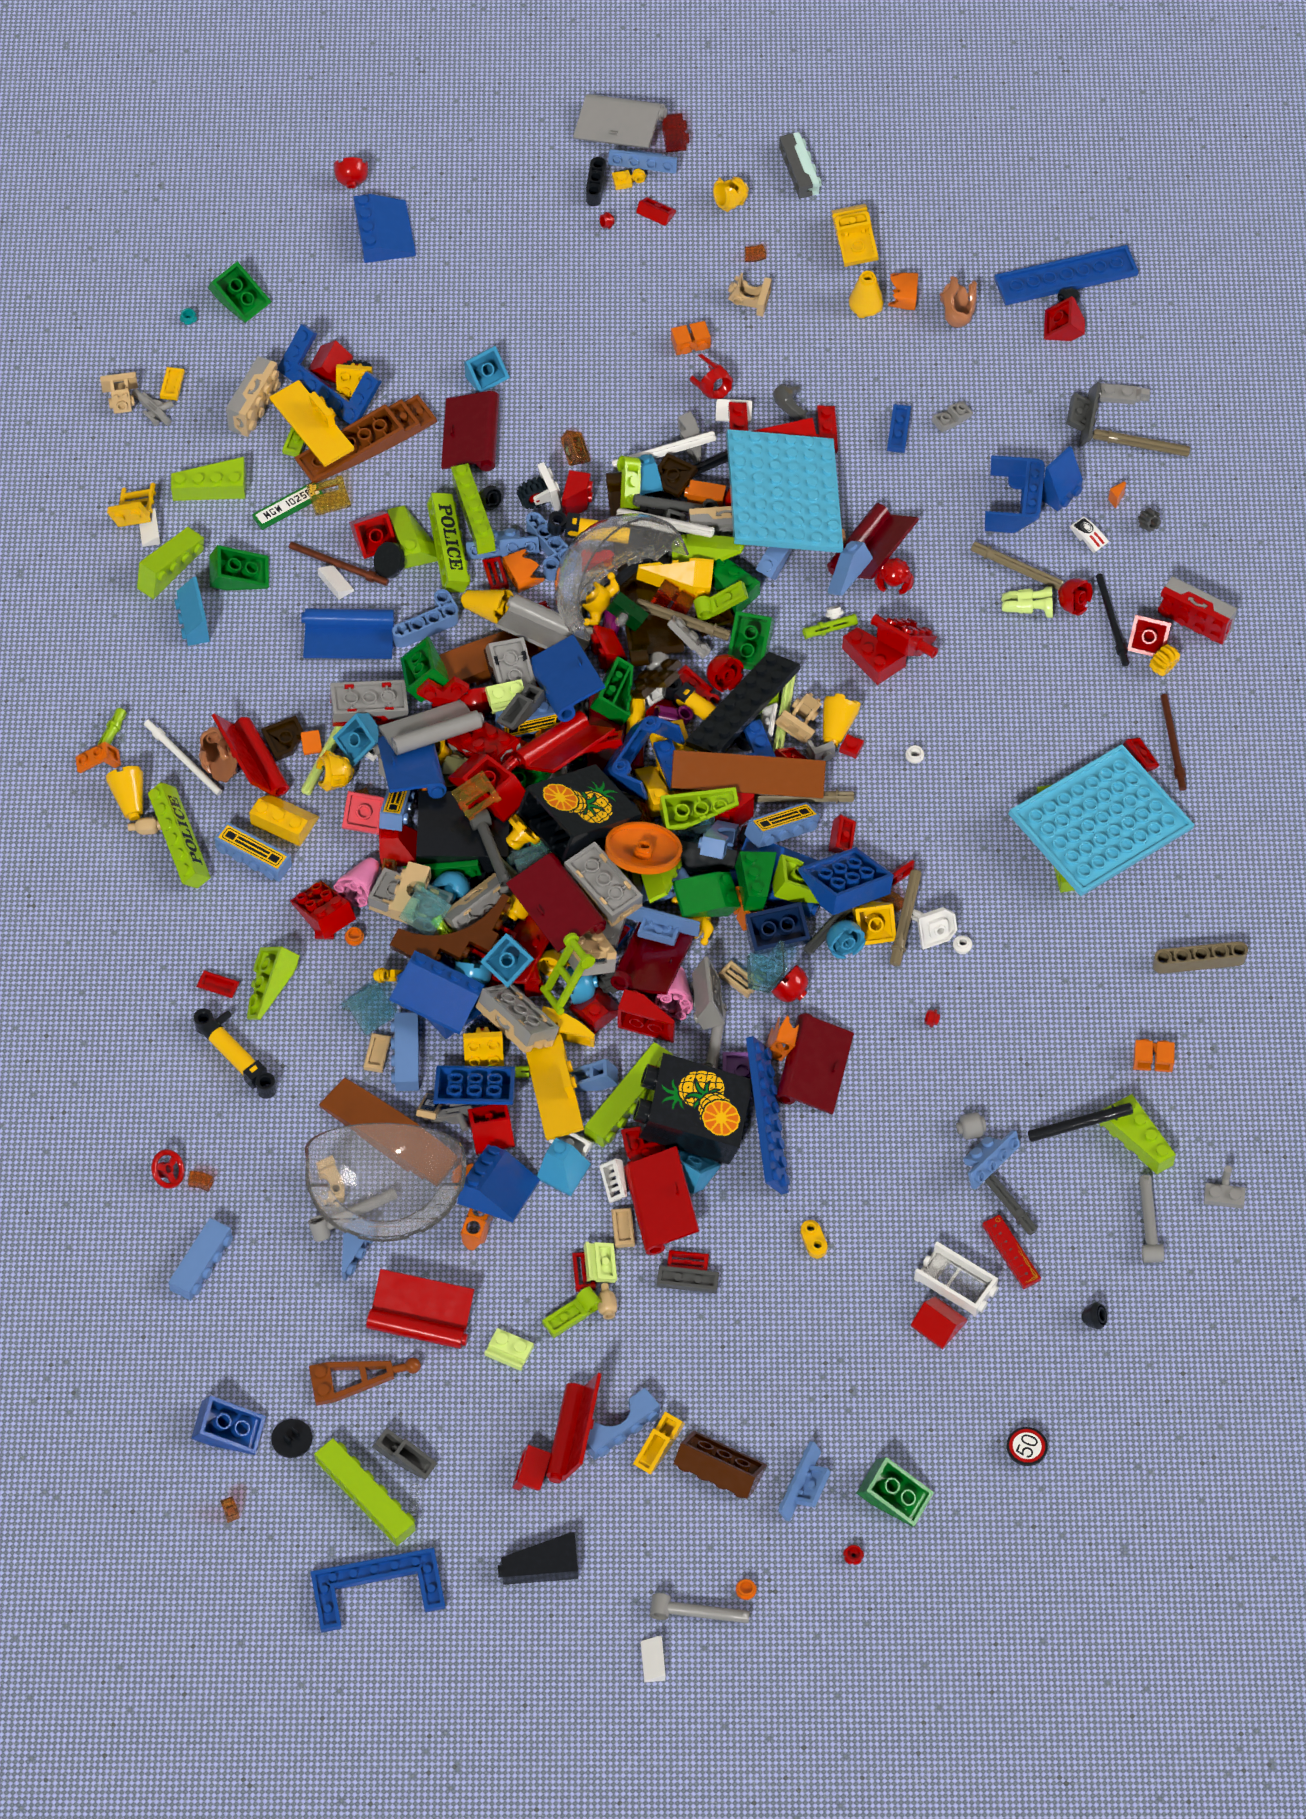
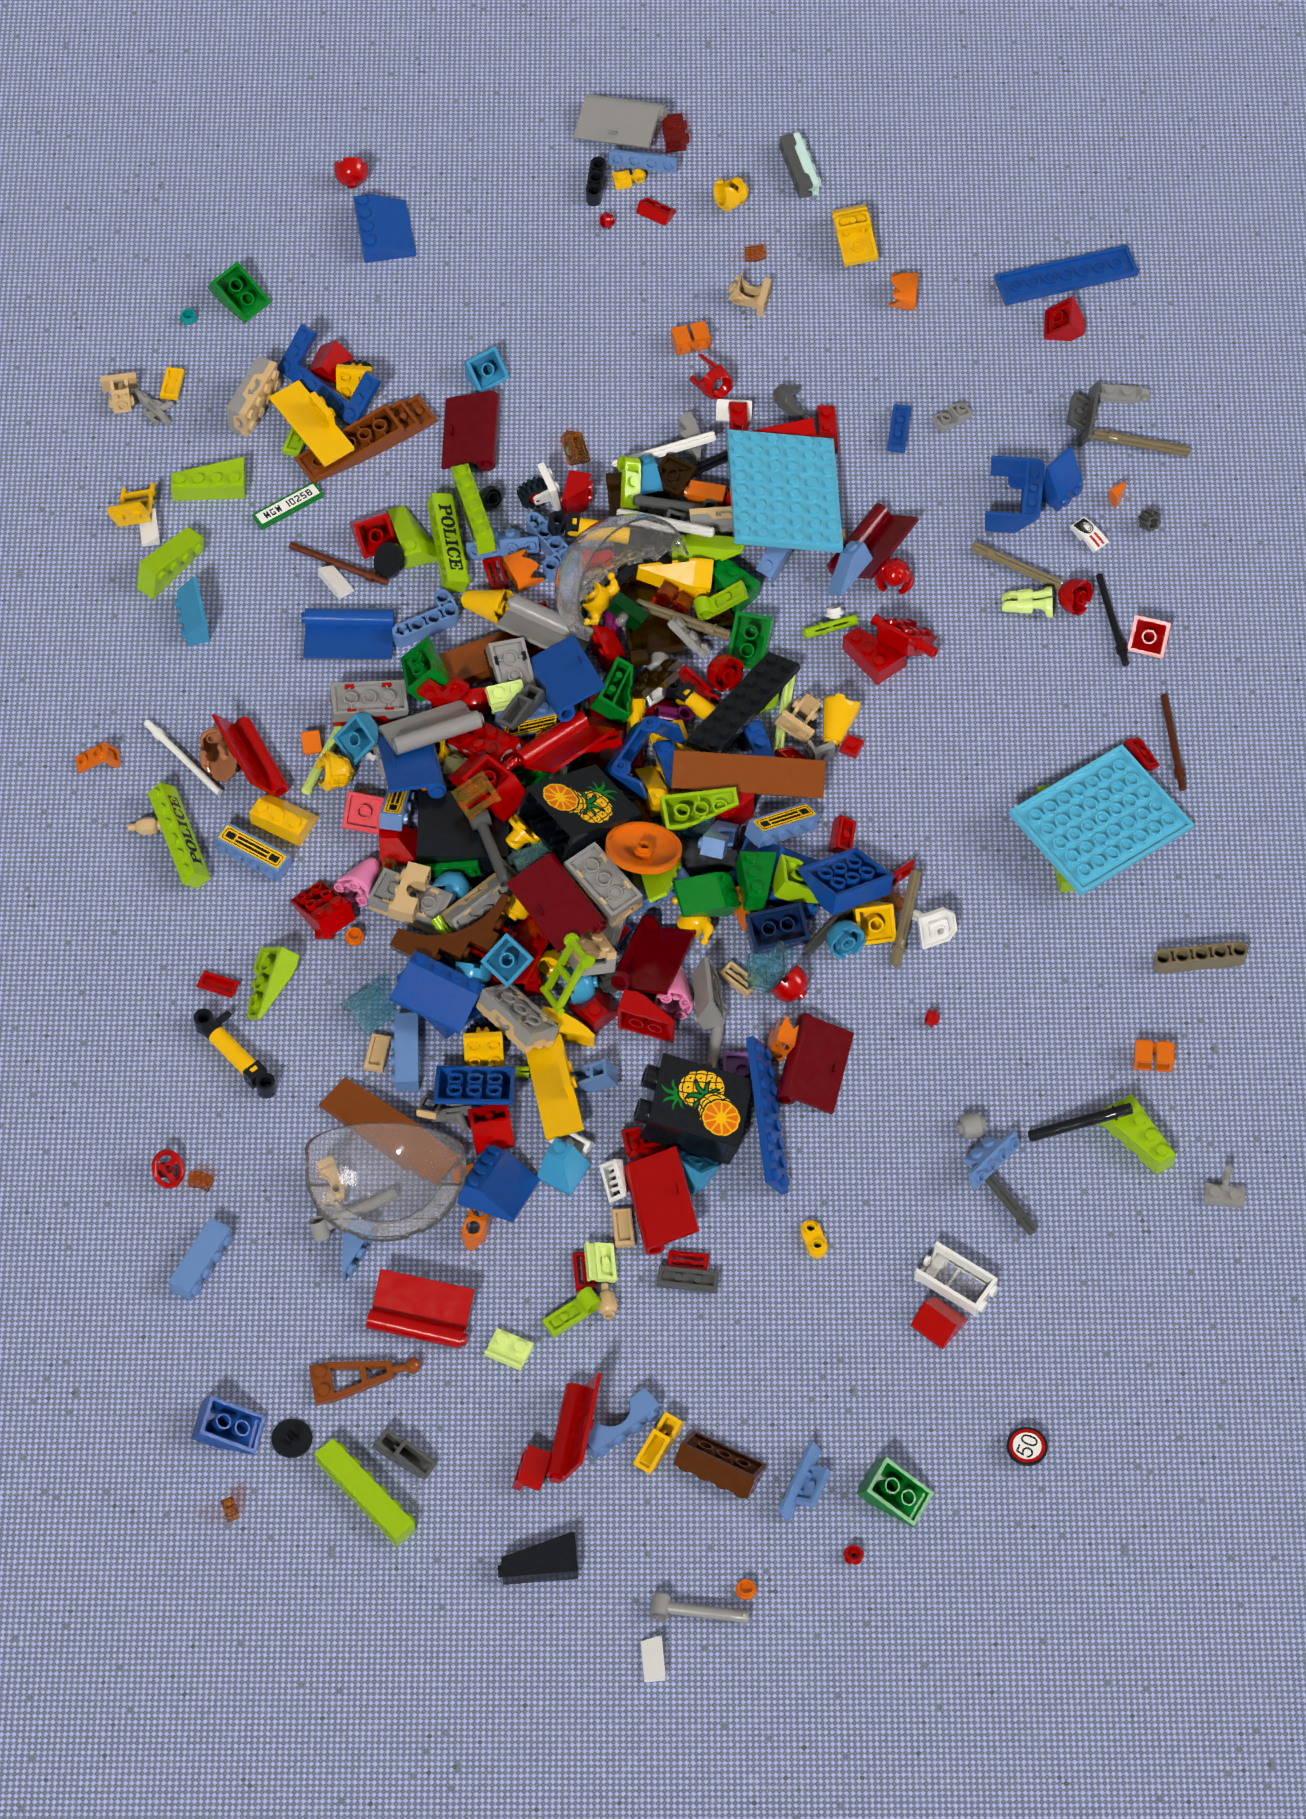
(113, 726): lime pin -> none
(127, 790): yellow cone -> none
(238, 569): green slope -> none
(283, 737): dark brown plate -> none
(328, 501): clear yellow plate -> none
(382, 975): yellow plate -> none
(390, 1567): blue plate -> none
(424, 910): clear light blue bracket -> none
(622, 1101): lime brick -> none
(663, 926): medium blue bracket -> none
(768, 719): white slope -> none
(829, 796): dark tan axle -> none
(866, 296): yellow cone -> none
(917, 750): white plate -> none
(956, 302): nougat hair -> none
(962, 949): white plate -> none
(1011, 1251): red tile -> none
(1068, 292): black cone -> none
(1095, 1315): black cone -> none
(1152, 1251): light grey piece -> none
(1164, 660): yellow gear -> none
(1197, 610): red piece -> none

